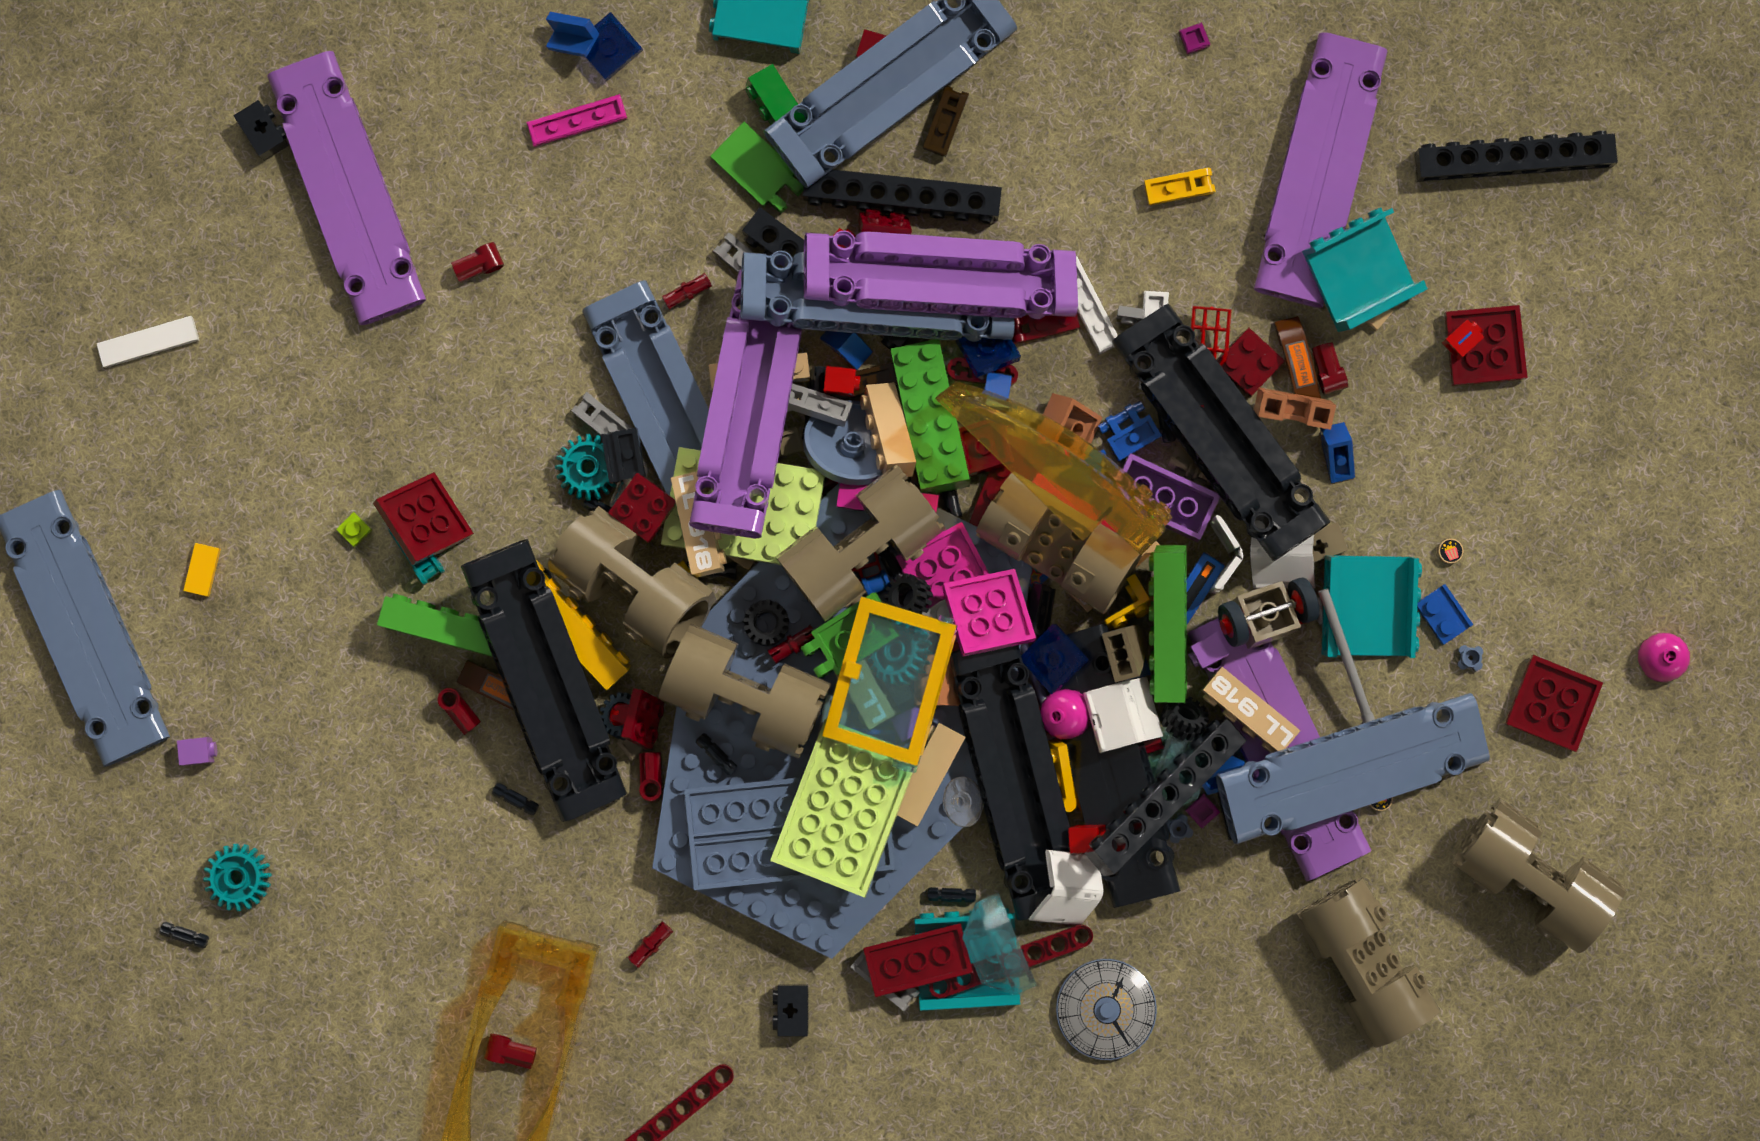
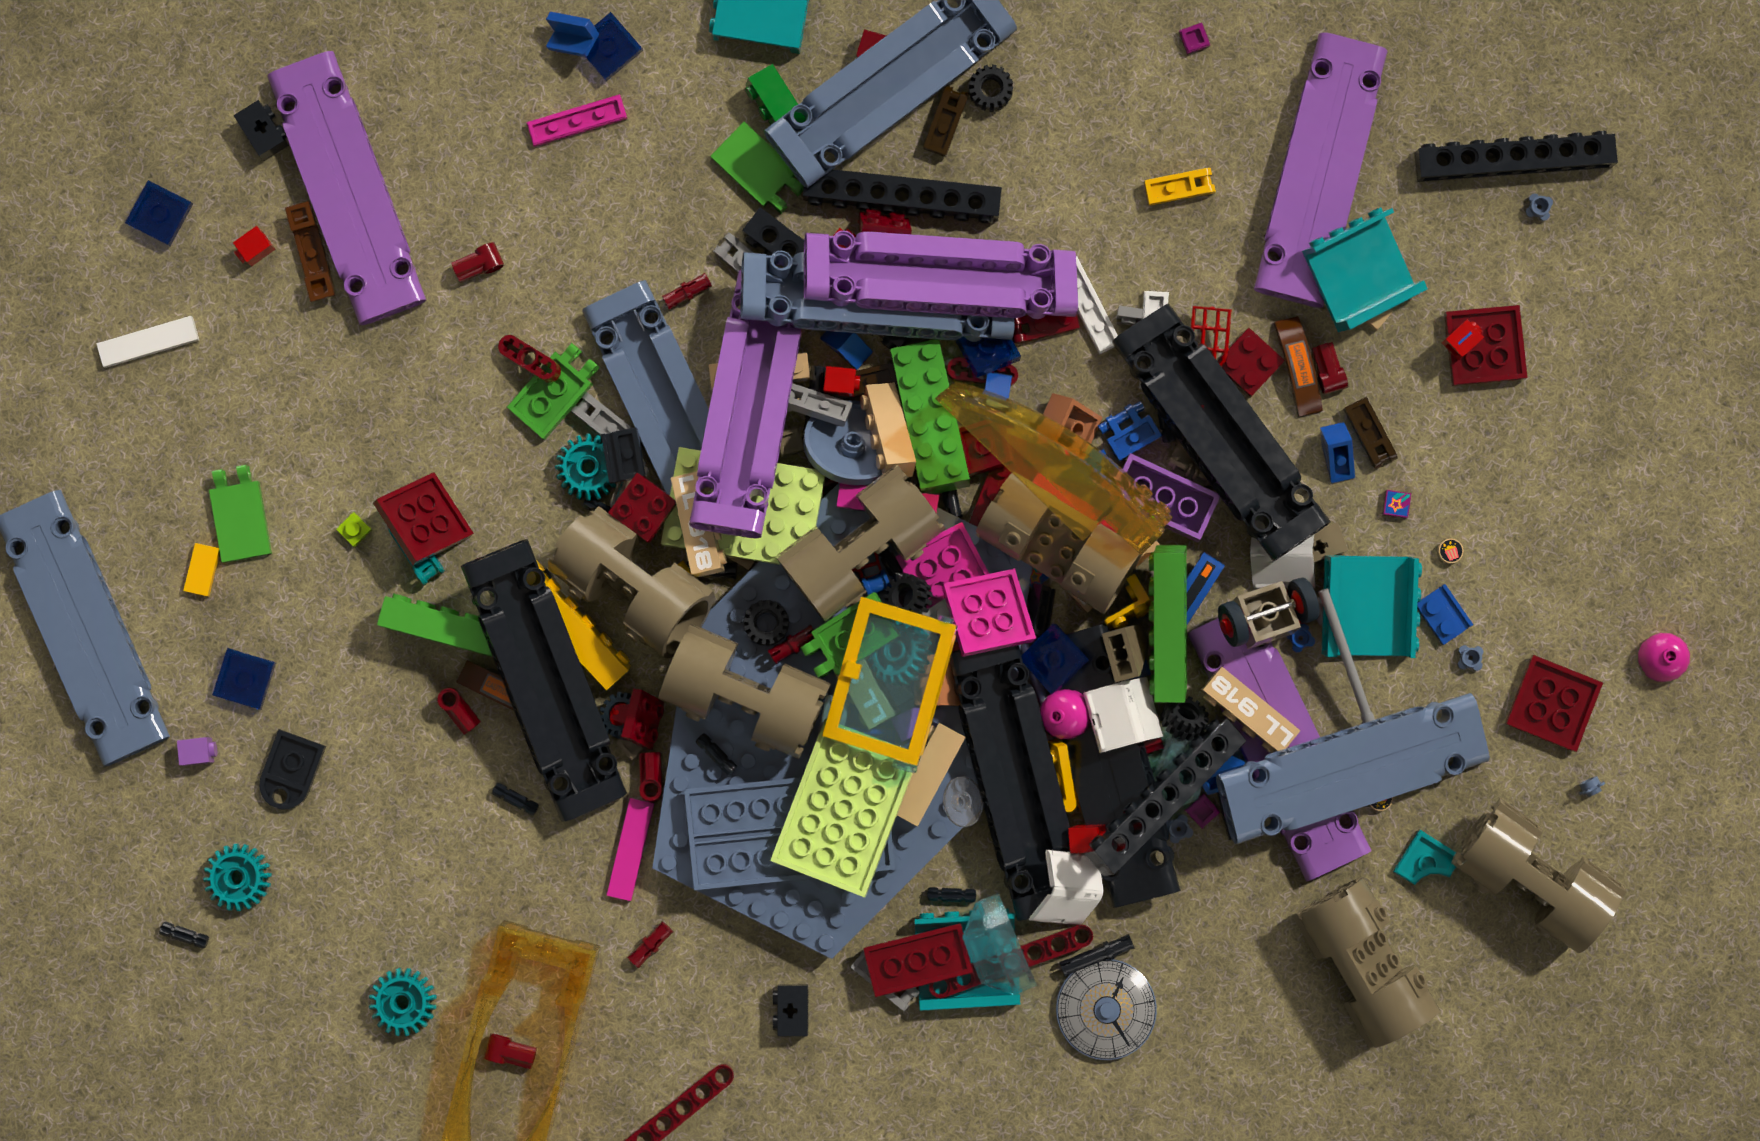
(159, 213): none -> clear blue plate
(239, 517): none -> bright green tile
(244, 678): none -> clear blue plate
(253, 246): none -> red brick
(290, 767): none -> black tile
(311, 251): none -> reddish brown slope
(418, 1001): none -> teal gear
(534, 367): none -> dark red beam
(546, 404): none -> bright green tile
(630, 849): none -> dark pink tile
(999, 76): none -> black tyre
(1096, 955): none -> black pin
(1208, 651): medium lavender brick -> none
(1231, 545): white piece -> none
(1296, 407): nougat arch -> none
(1307, 640): none -> blue plate
(1370, 432): none -> dark brown plate
(1396, 504): none -> tile
(1424, 858): none -> teal tile
(1545, 202): none -> sand blue plate
(1591, 786): none -> sand blue plate

